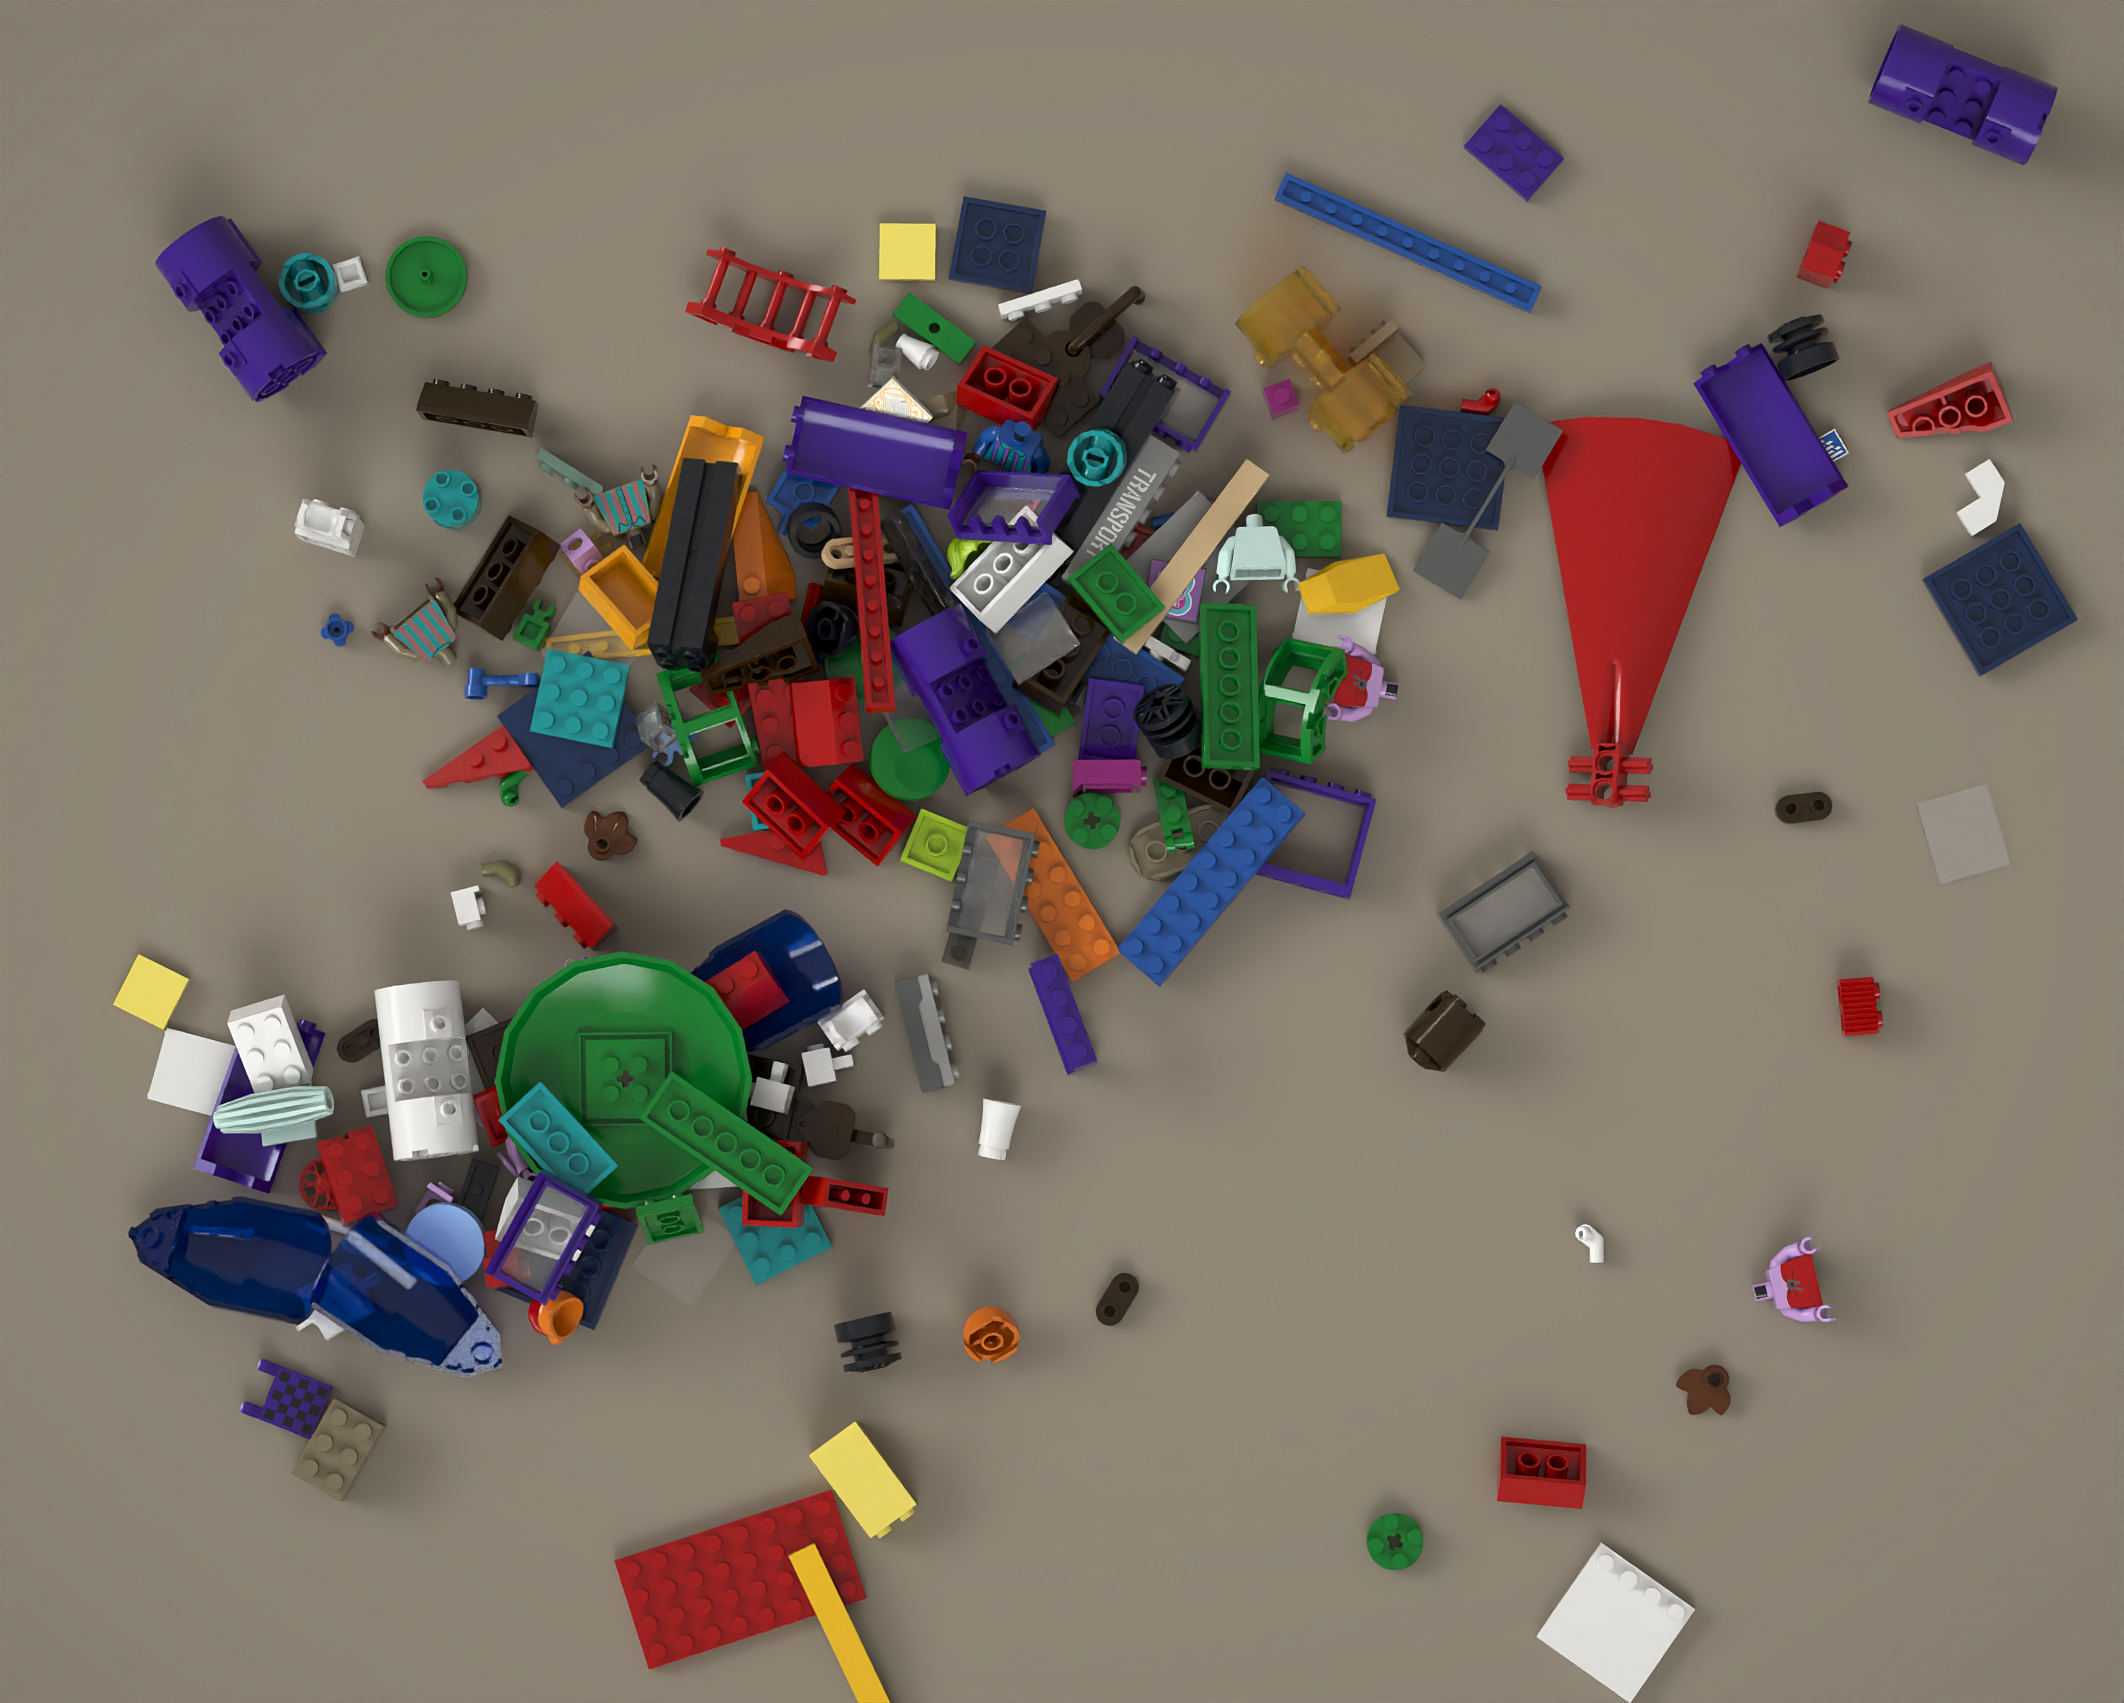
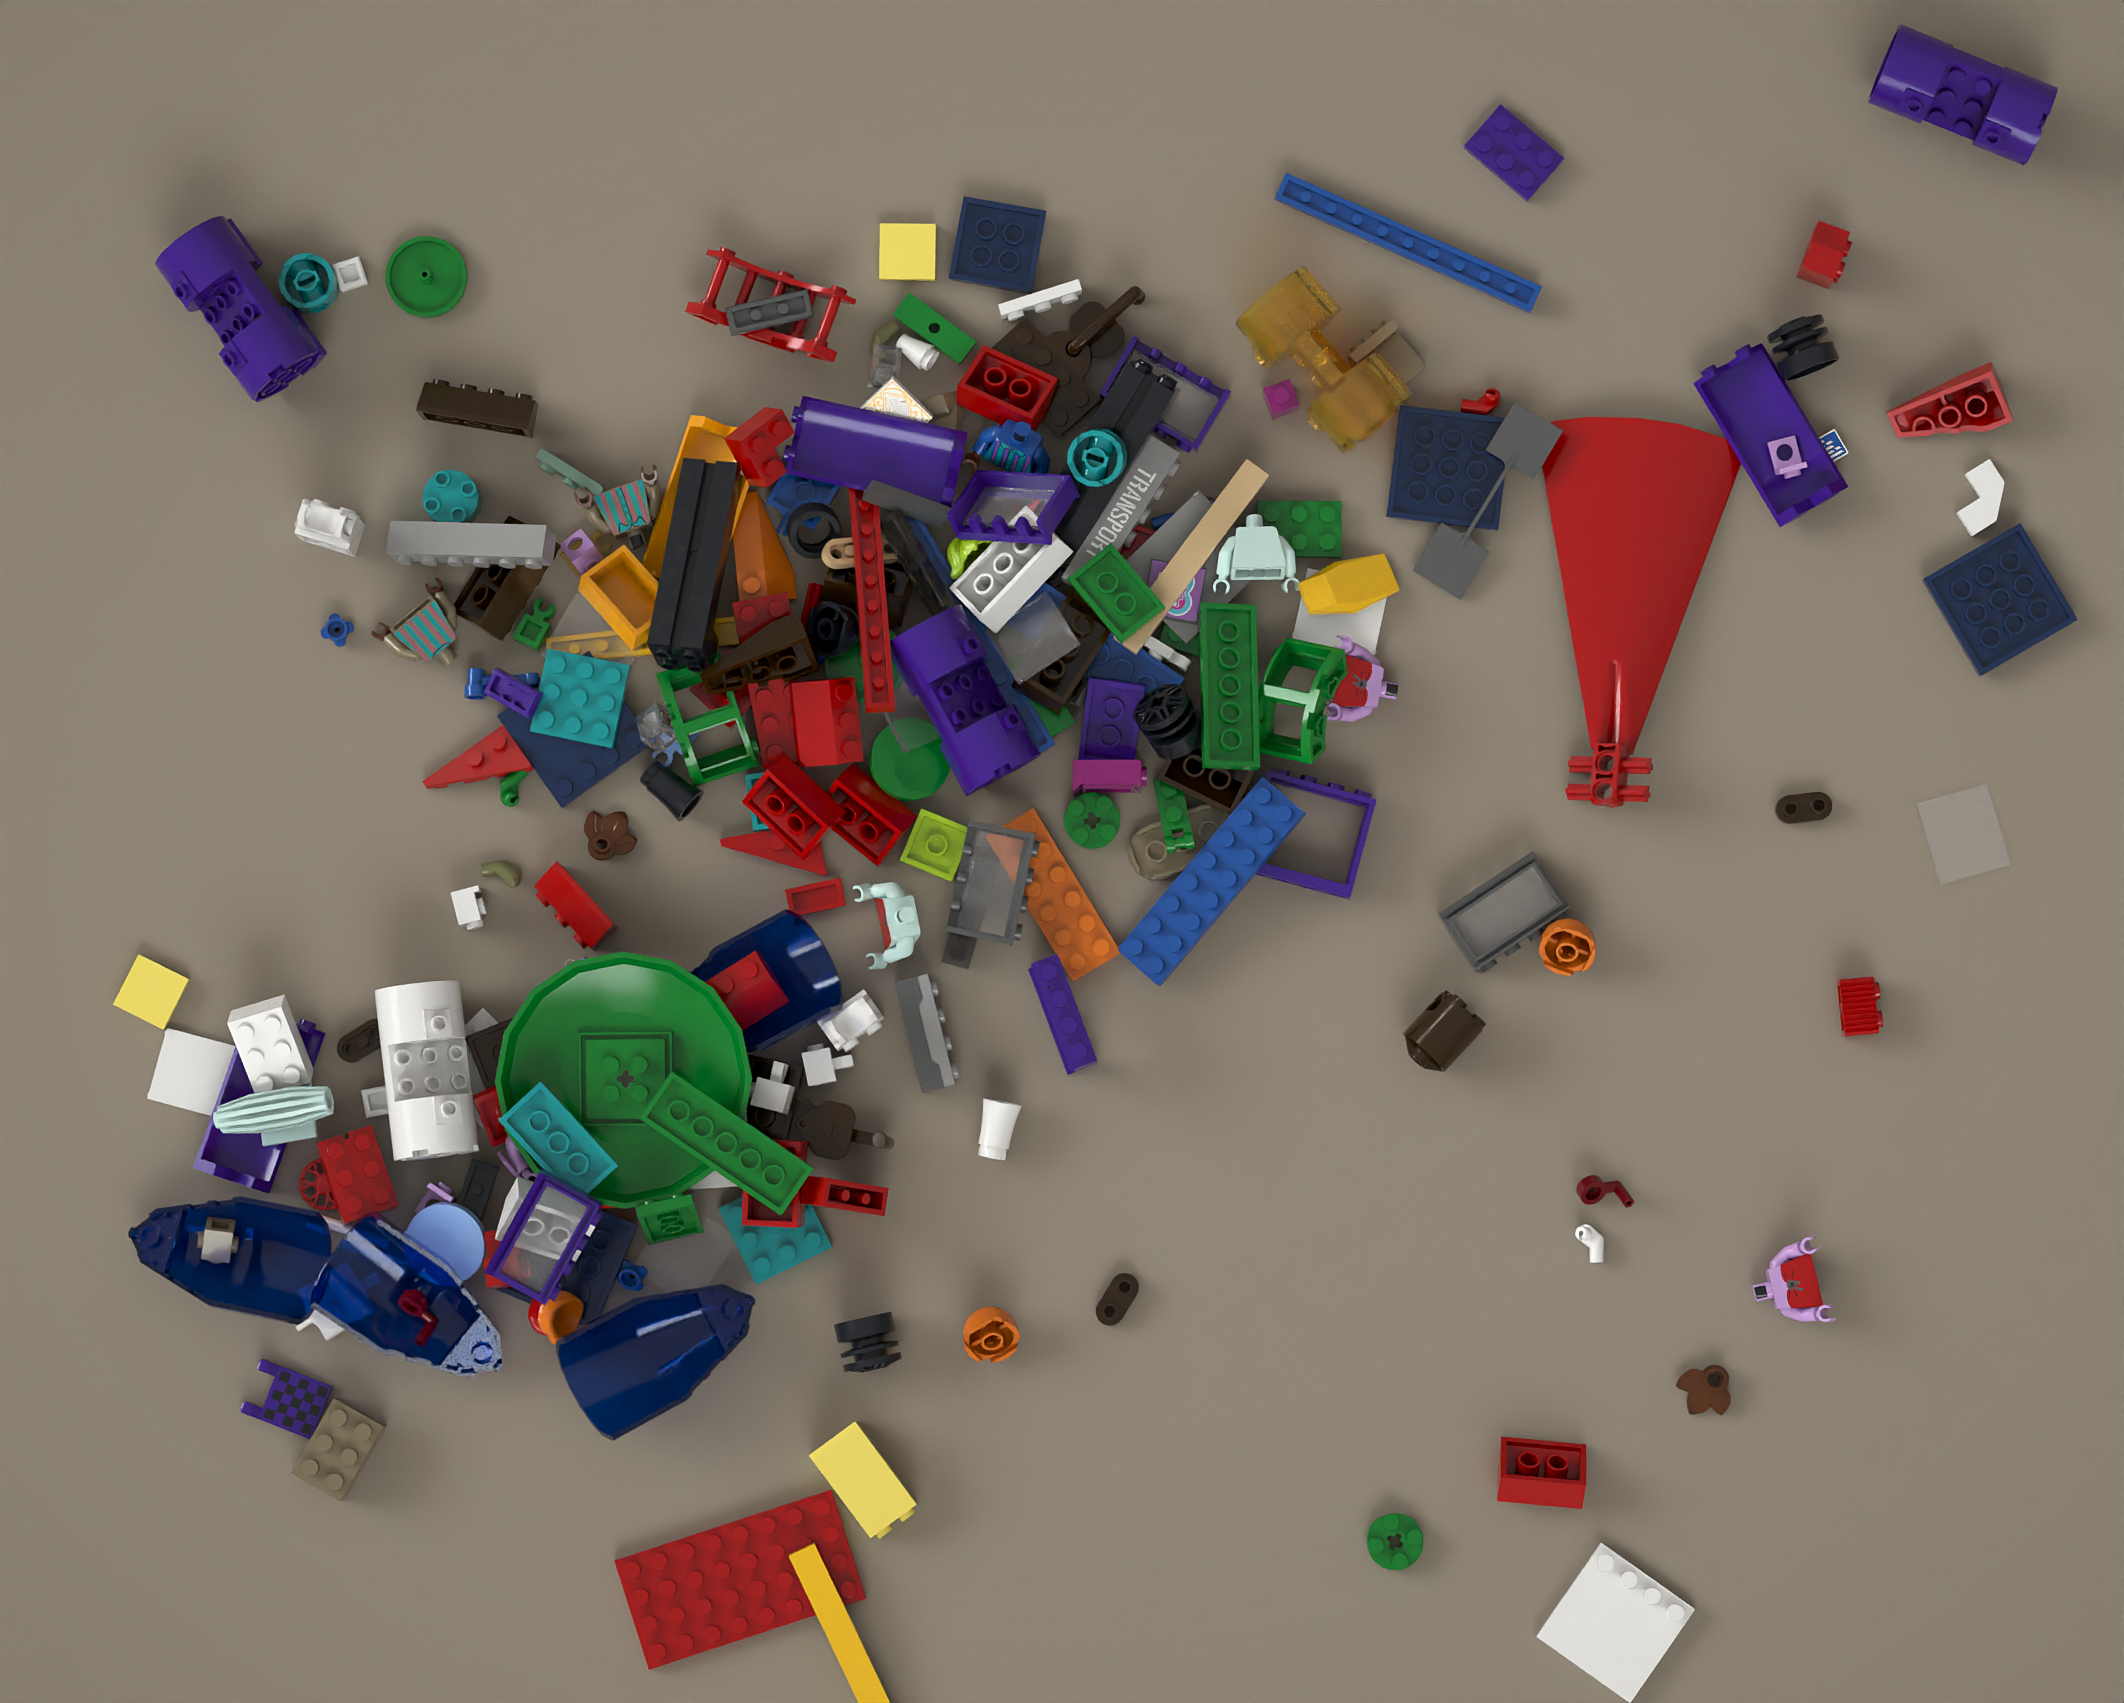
(218, 1240): none -> brick
(415, 1304): none -> dark red plate
(471, 543): none -> light grey brick
(513, 693): none -> dark purple plate
(627, 1280): none -> blue plate
(651, 1353): none -> clear blue windscreen
(755, 445): none -> red brick
(769, 312): none -> dark grey tile
(816, 897): none -> red tile
(896, 918): none -> light aqua torso
(910, 504): none -> dark grey tile
(1567, 946): none -> orange cylinder
(1593, 1189): none -> dark red plate
(1790, 467): none -> lavender bracket

